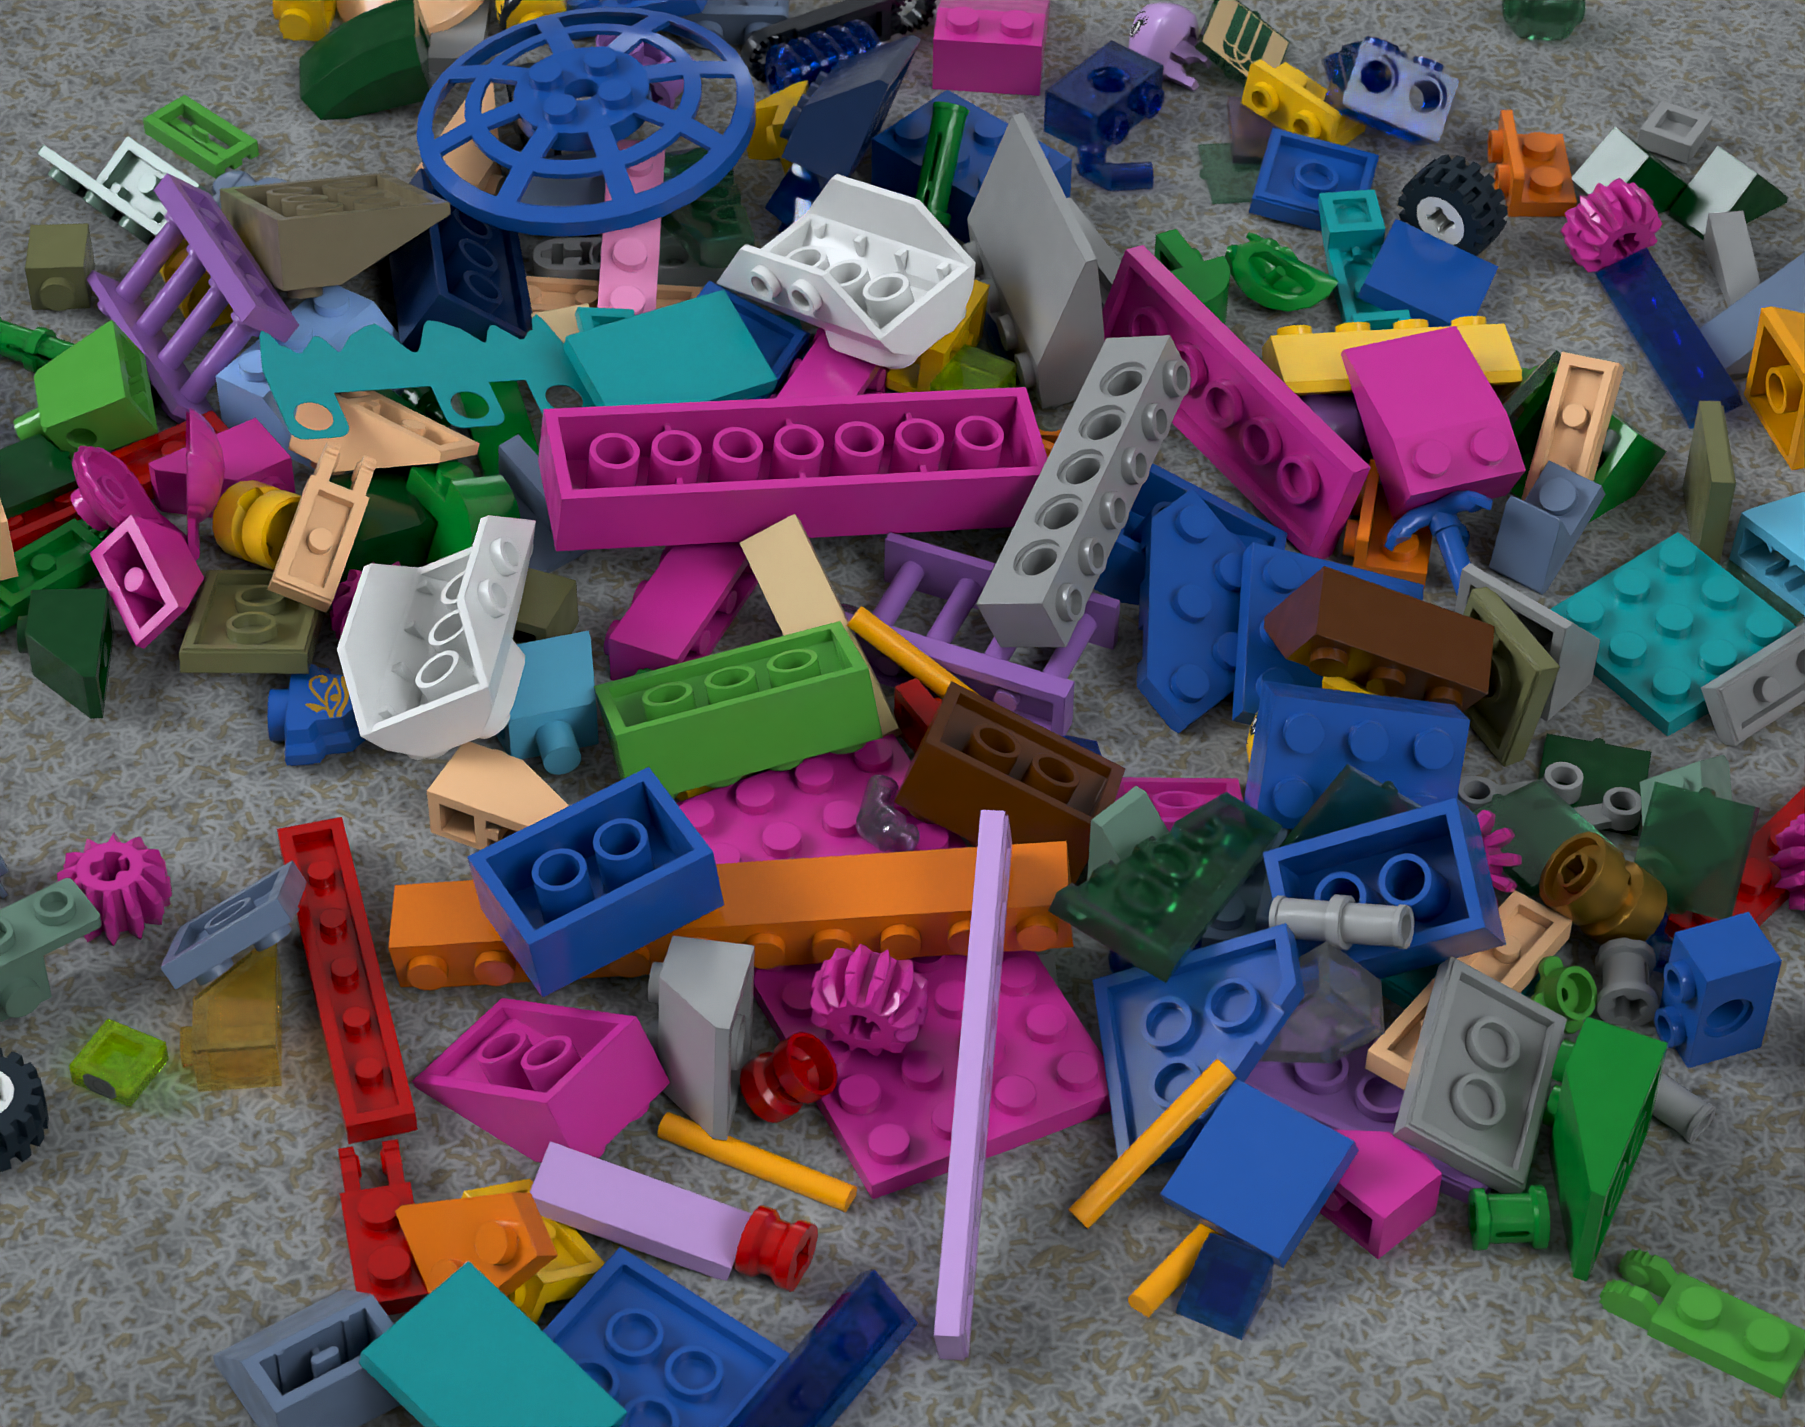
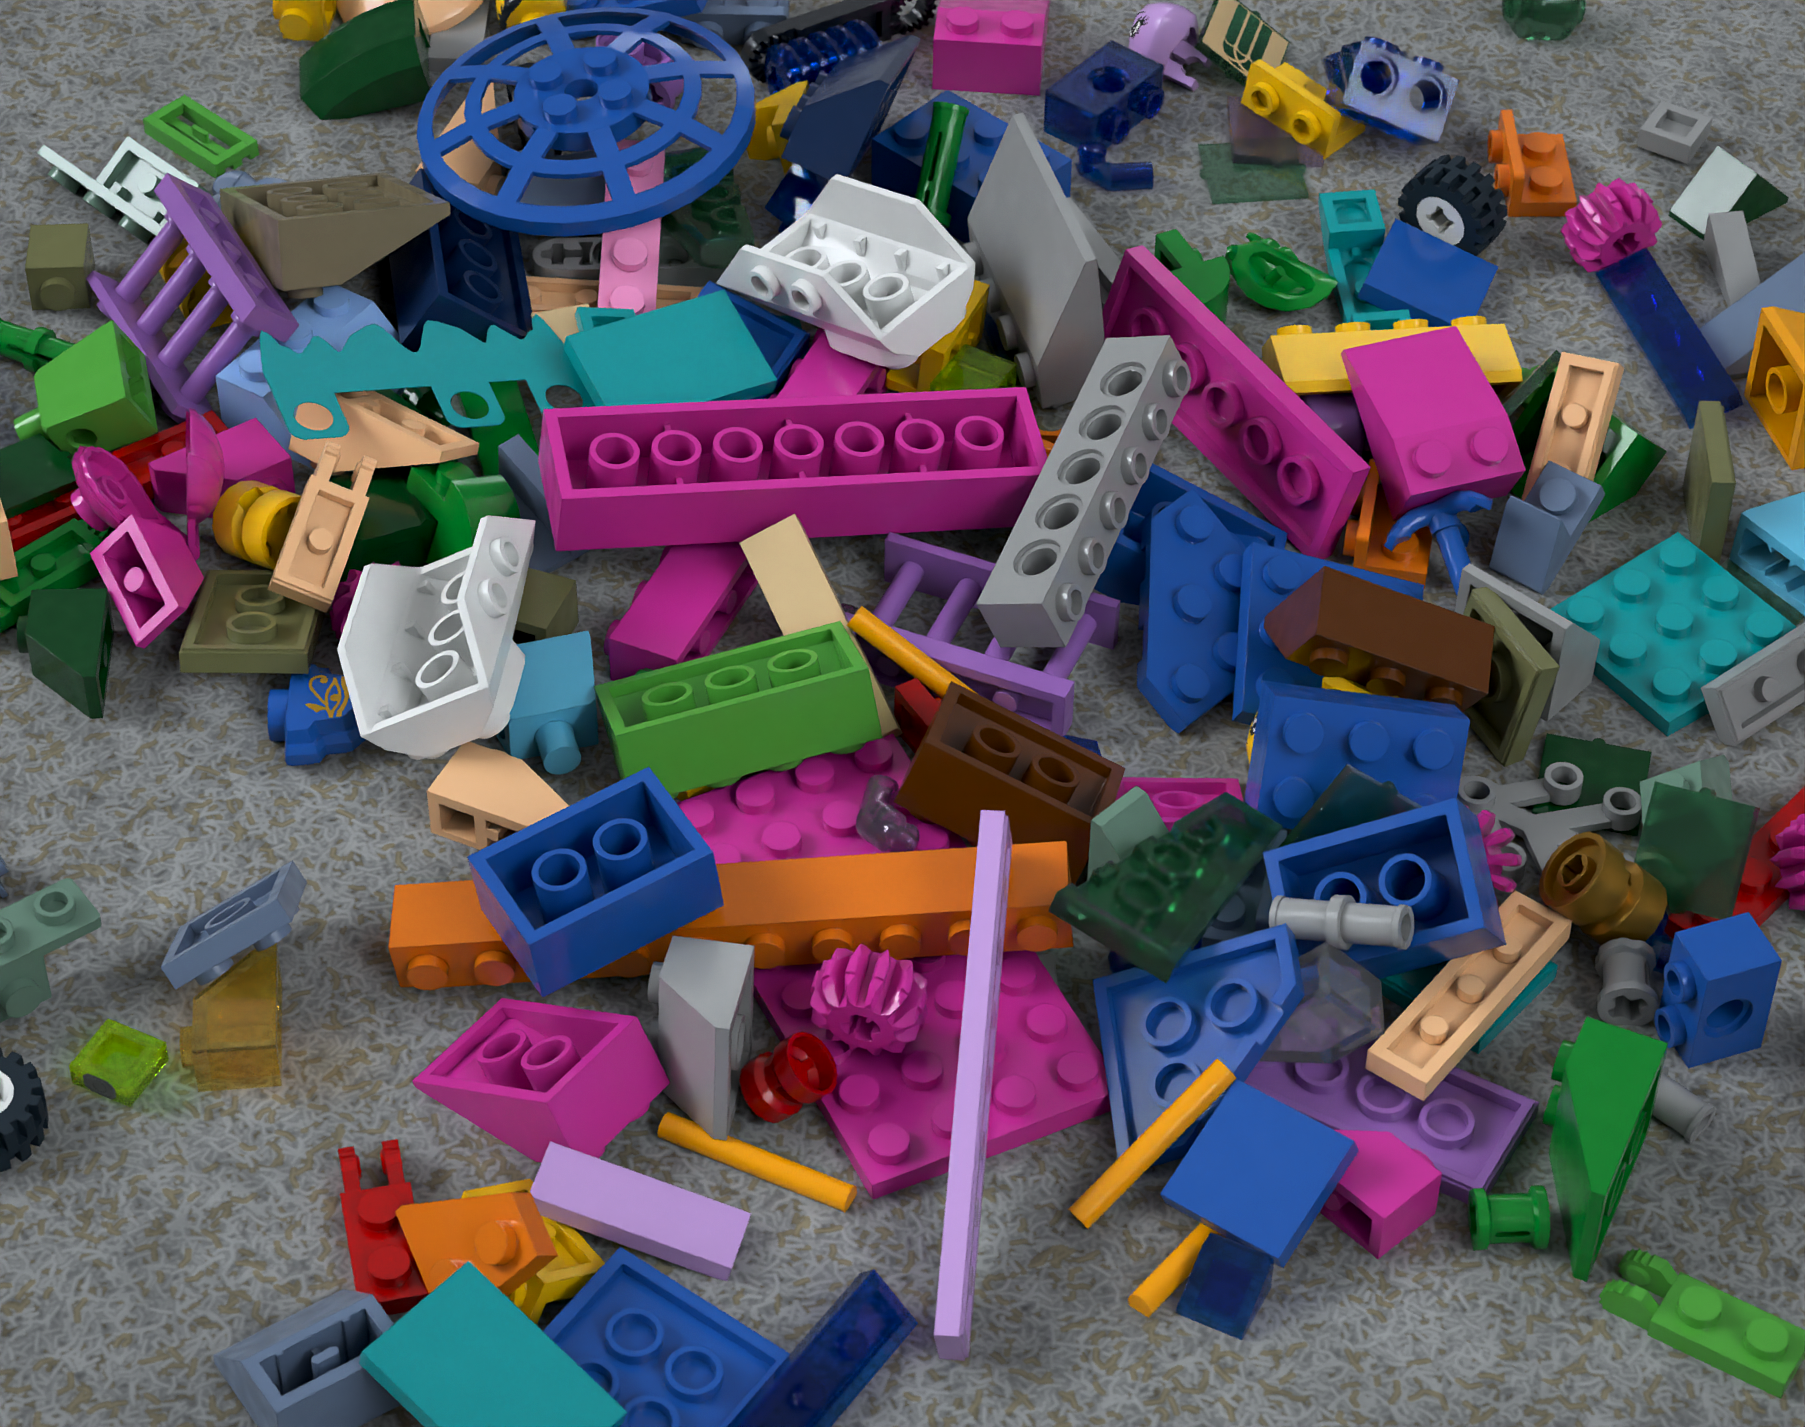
(123, 884): dark pink gear -> none
(348, 984): red plate -> none
(776, 1248): red wheel -> none
(1300, 169): blue tile -> none
(1480, 1077): light grey tile -> none
(1540, 826): clear green piece -> none
(1566, 991): bright green plate -> none
(1626, 159): slope -> none

